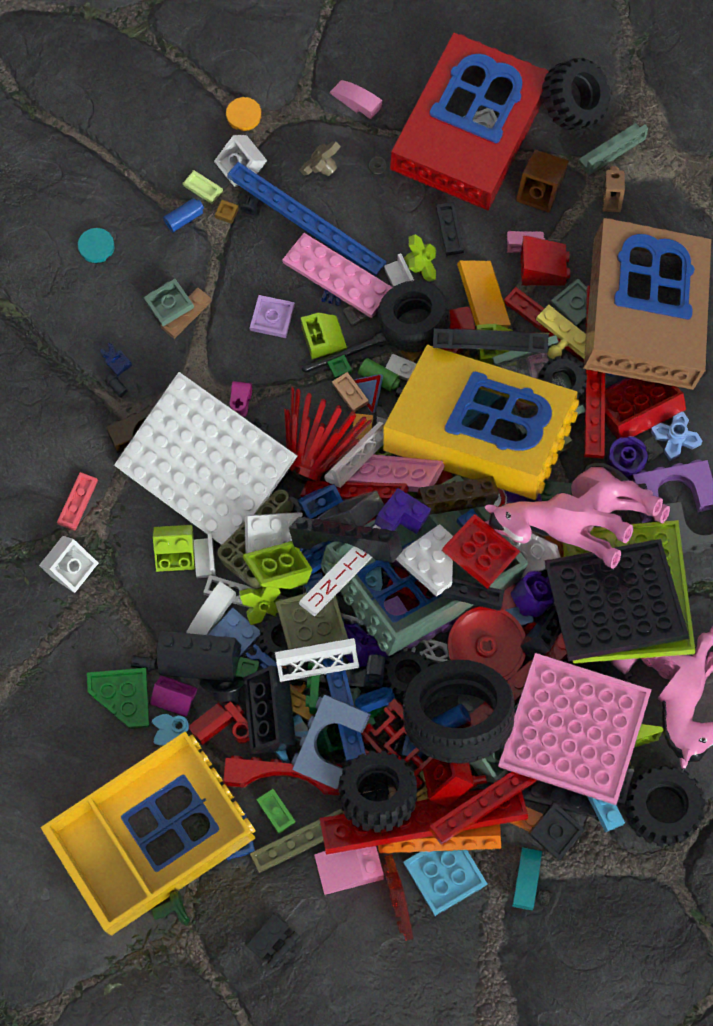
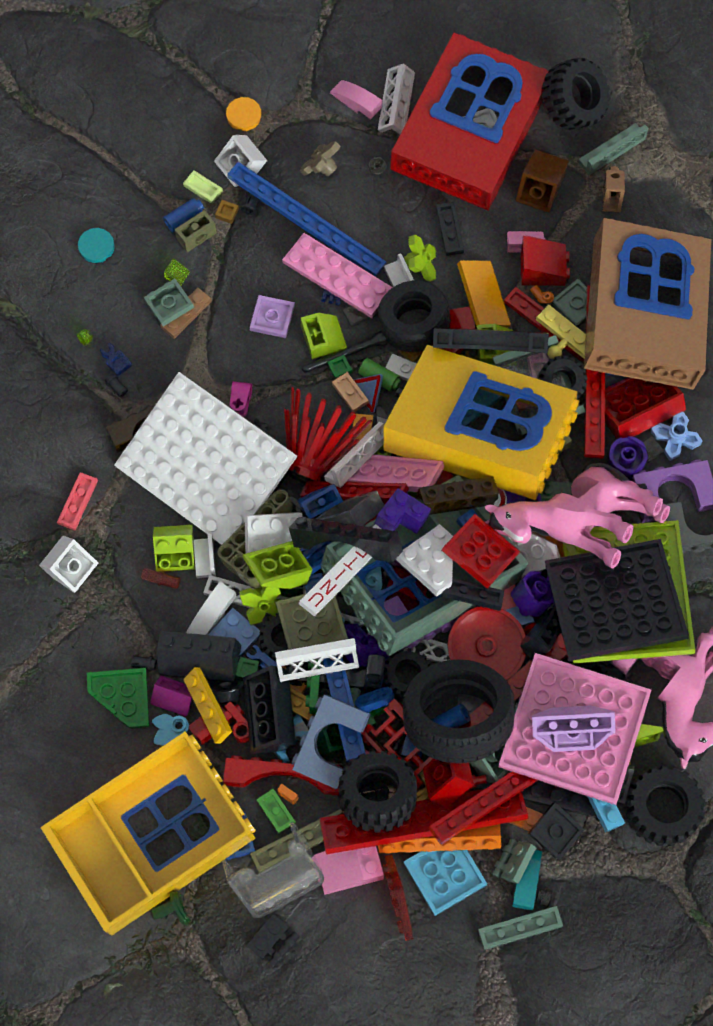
(84, 337): none -> clear neon green hinge
(160, 578): none -> clear red axle
(176, 271): none -> clear neon green slope
(195, 231): none -> olive brick
(207, 705): none -> yellow plate
(279, 883): none -> clear windscreen
(287, 794): none -> orange tile
(400, 99): none -> white fence
(518, 862): none -> sand green plate
(520, 928): none -> sand green plate
(542, 297): none -> orange arm
(573, 727): none -> lavender wedge

